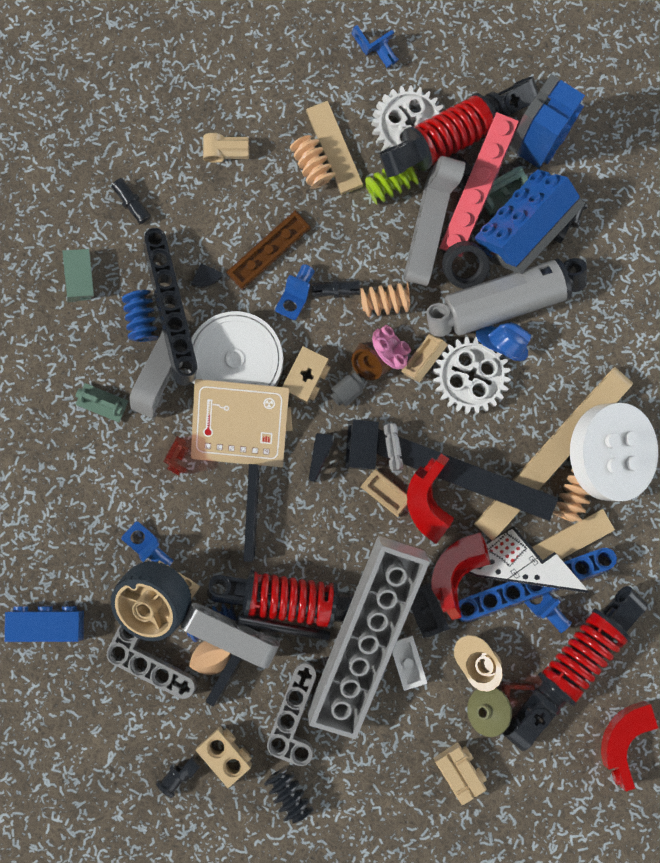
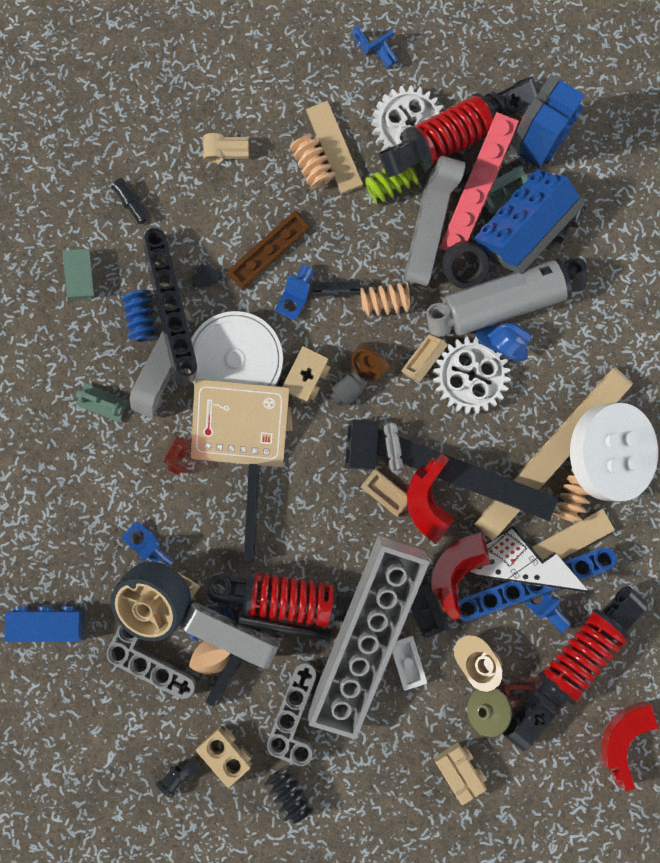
(320, 452): black slope -> none
(390, 348): bright pink dish -> none

